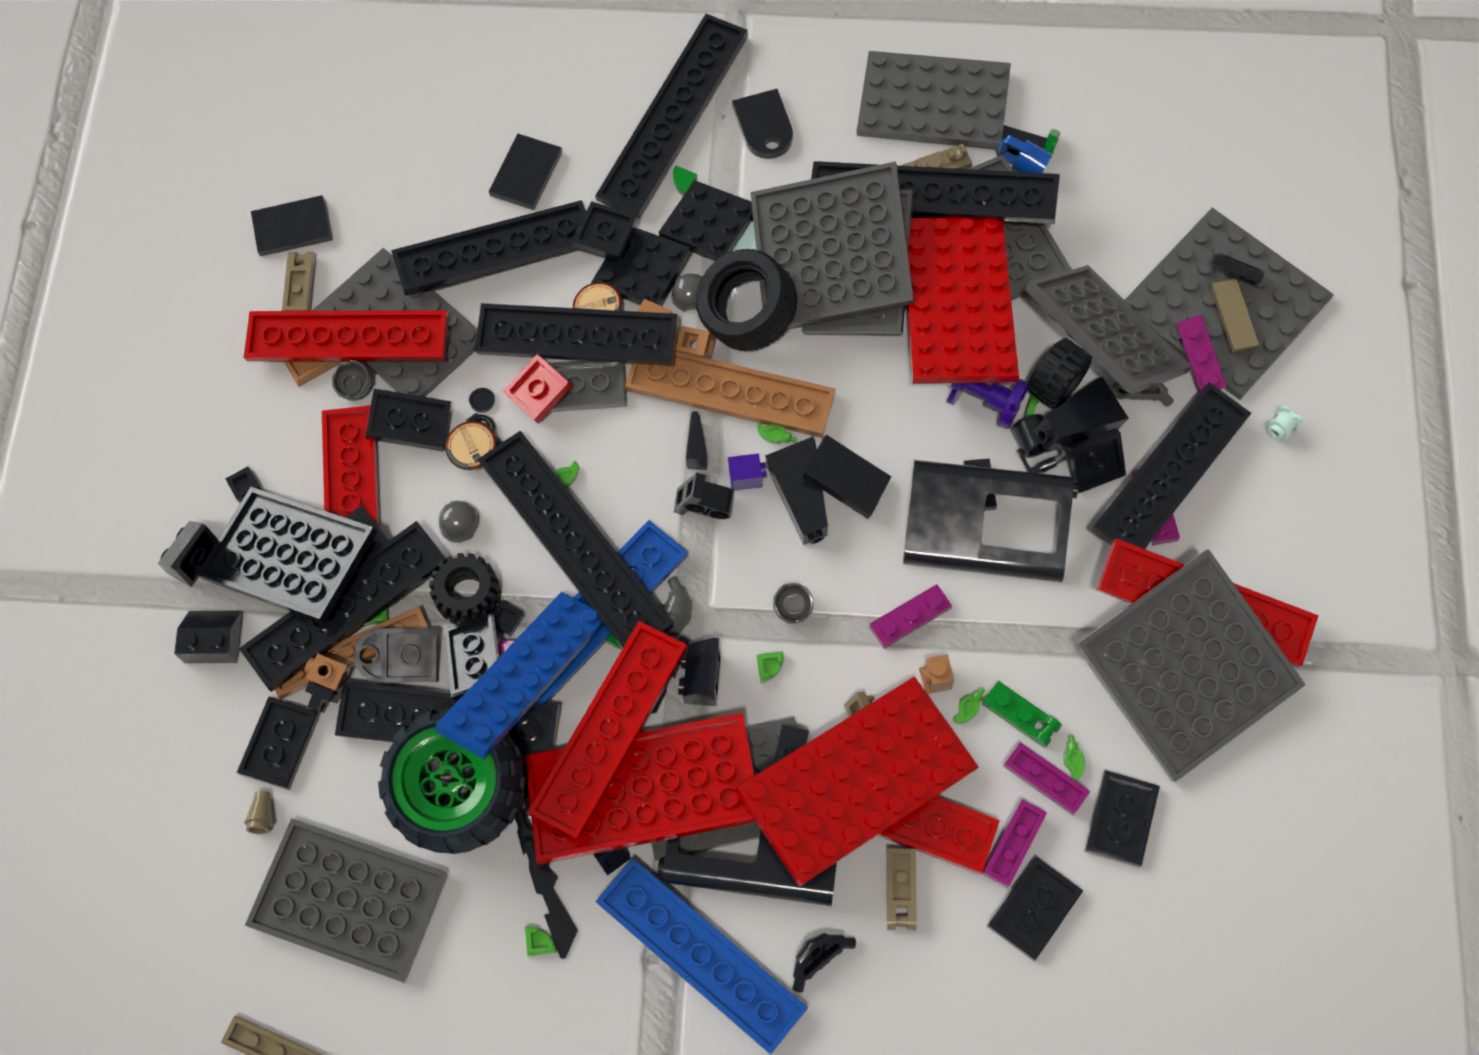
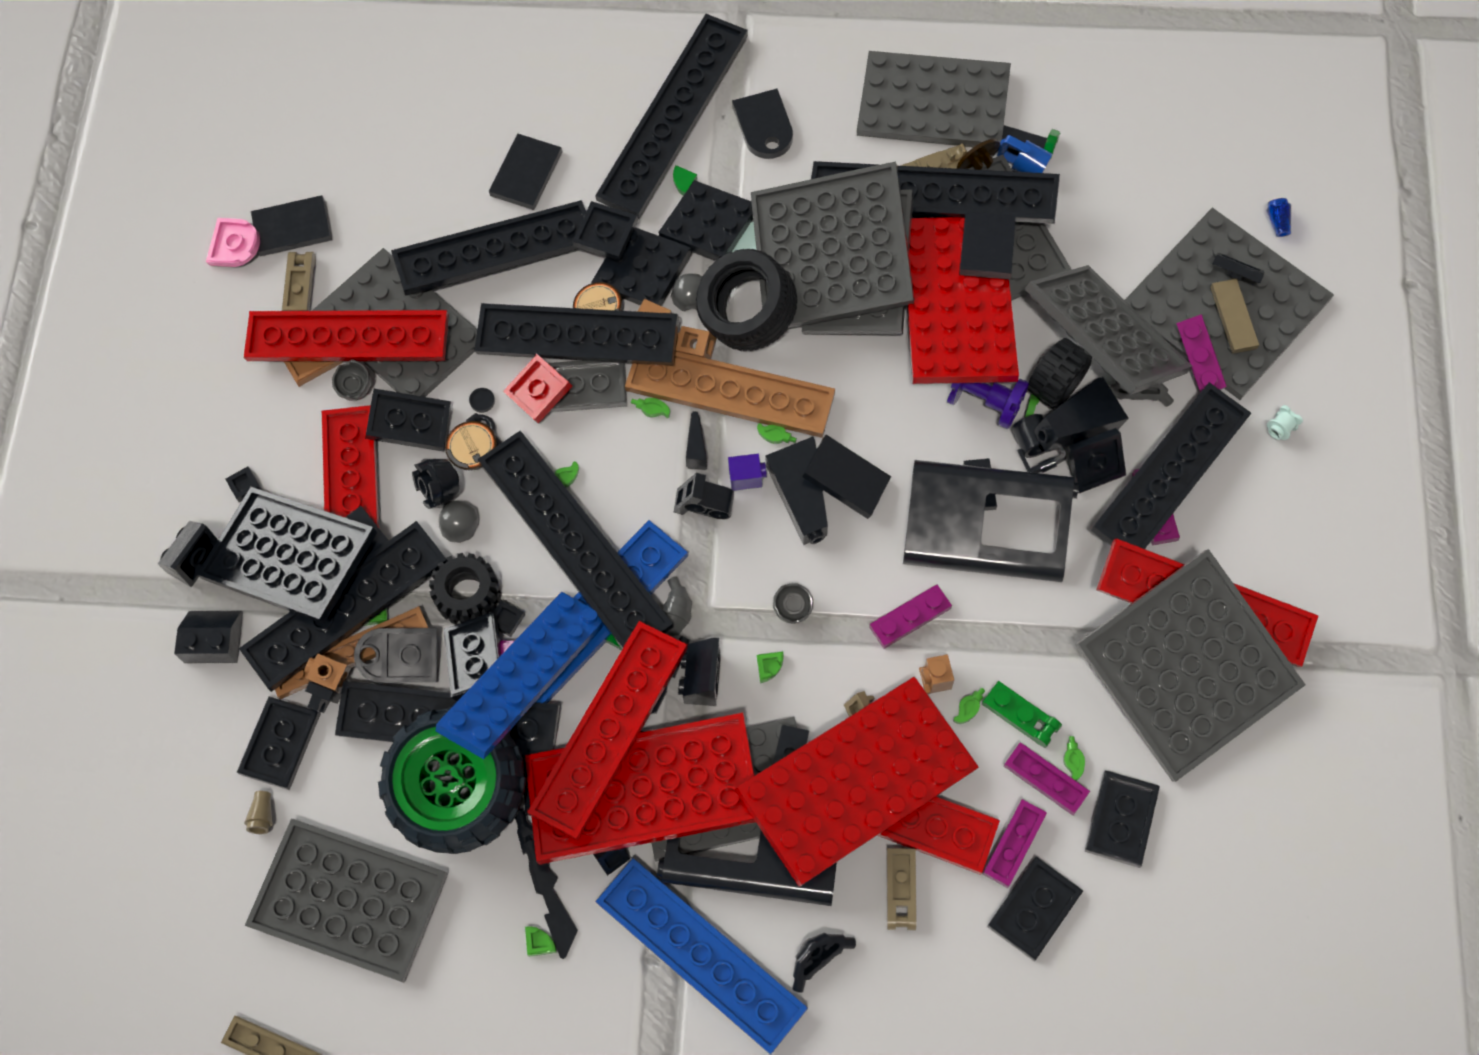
(233, 243): none -> bright pink tile
(436, 481): none -> black cone
(652, 407): none -> bright green piece
(980, 153): none -> dark brown piece
(987, 245): none -> black tile
(1280, 216): none -> clear blue cone

